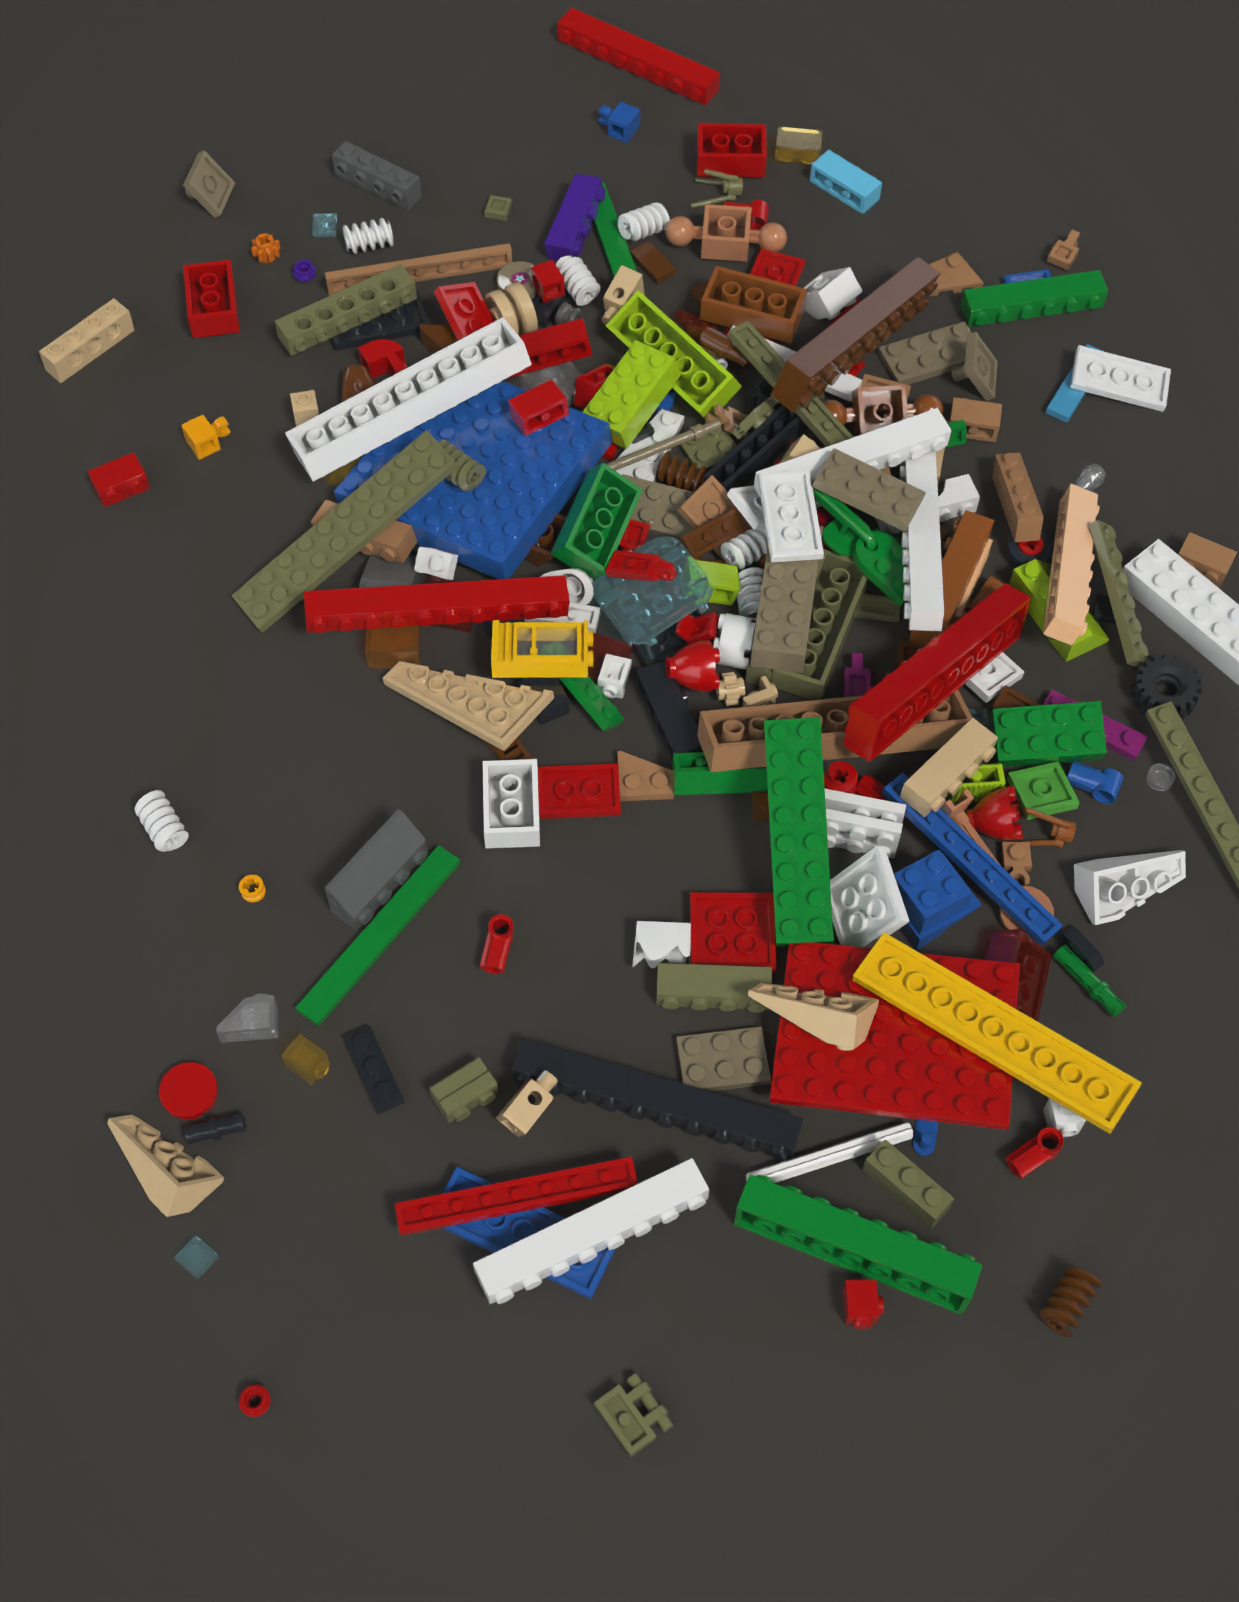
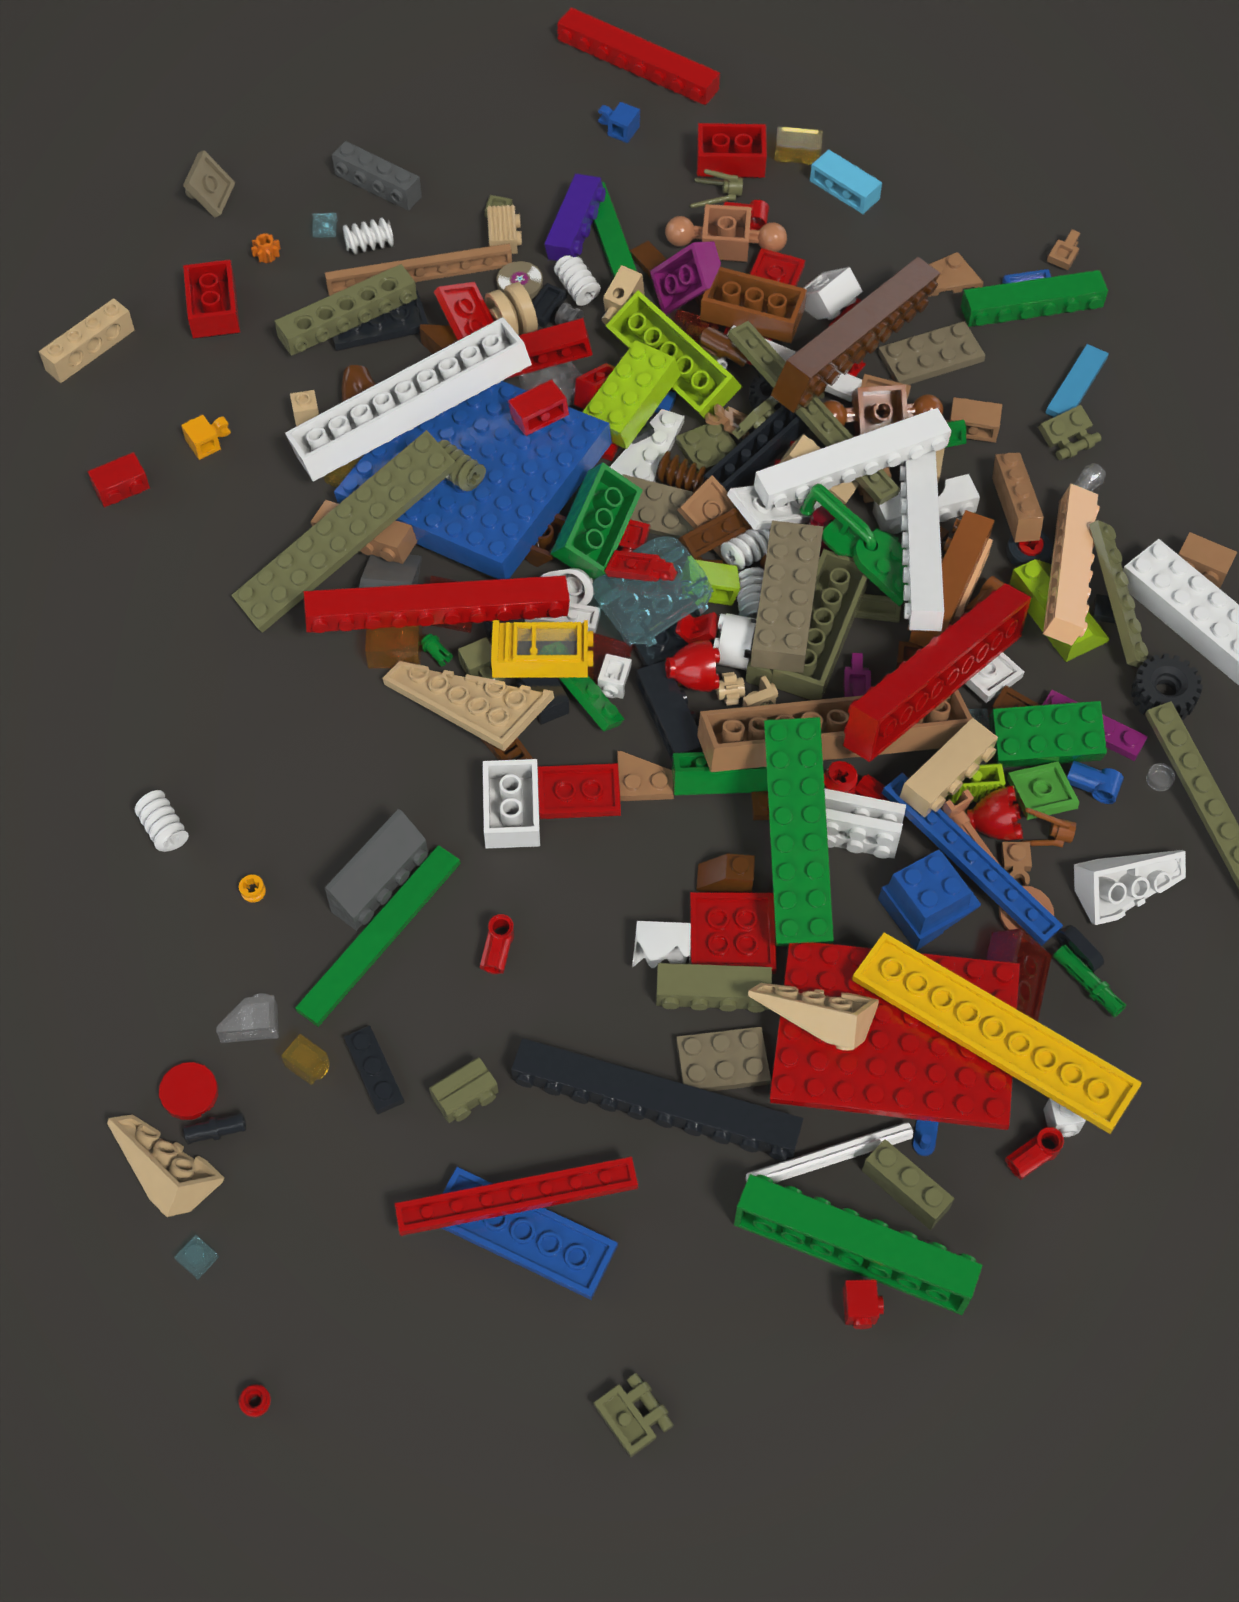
(304, 271): dark purple plate -> none
(382, 357): red brick -> none
(431, 644): none -> green pin
(436, 562): white bracket -> none
(476, 659): none -> olive brick
(503, 225): none -> tan brick
(519, 1113): tan torso -> none
(548, 281): red brick -> none
(591, 1231): white brick -> none
(643, 221): white piece -> none
(685, 275): none -> magenta slope
(696, 432): dark tan bar -> none
(726, 874): none -> reddish brown slope
(790, 516): white tile -> none
(866, 901): white plate -> none
(869, 489): dark tan plate -> none
(979, 367): dark tan tile -> none
(1065, 426): none -> olive plate
(1068, 1298): reddish brown piece -> none
(1120, 378): white tile -> none

